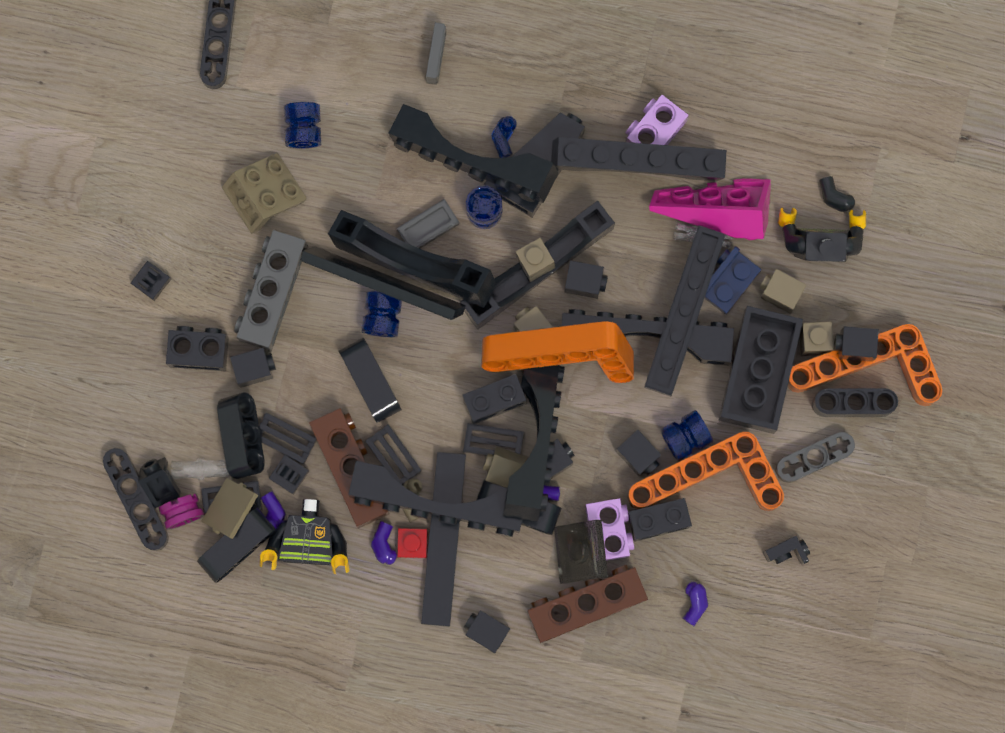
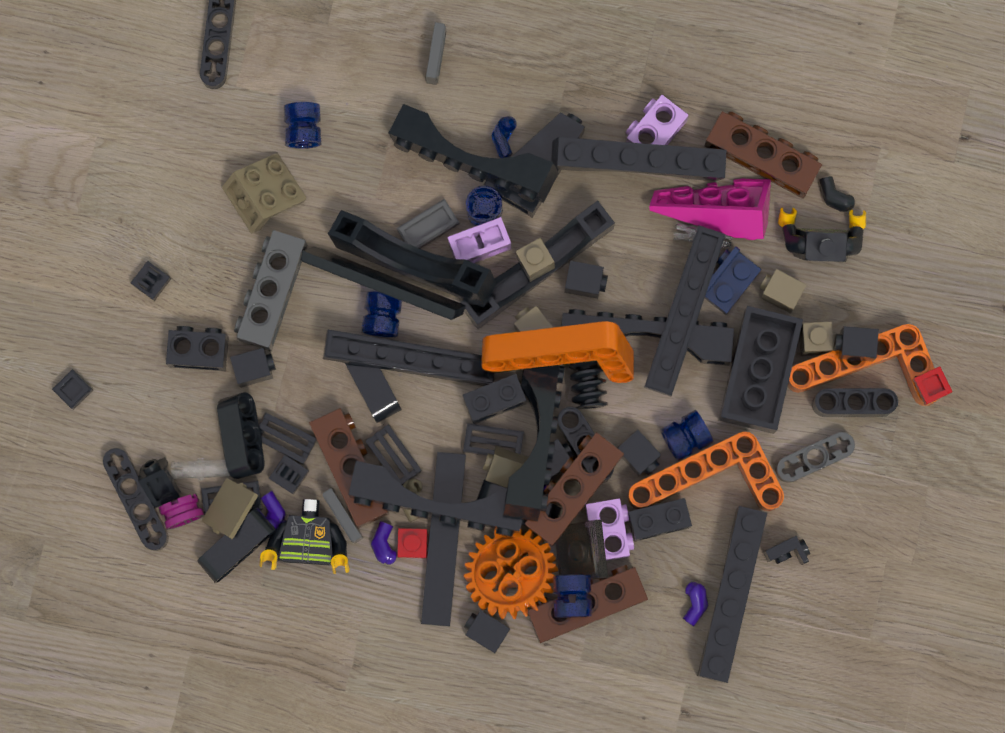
(72, 389): none -> black tile
(342, 516): none -> dark grey tile
(405, 357): none -> black tile
(480, 241): none -> lavender brick
(530, 587): none -> orange gear
(572, 585): none -> clear blue wheel
(574, 434): none -> black beam
(587, 385): none -> black piece
(607, 458): none -> reddish brown brick
(732, 594): none -> black arch
(770, 168): none -> reddish brown brick
(932, 385): none -> red plate

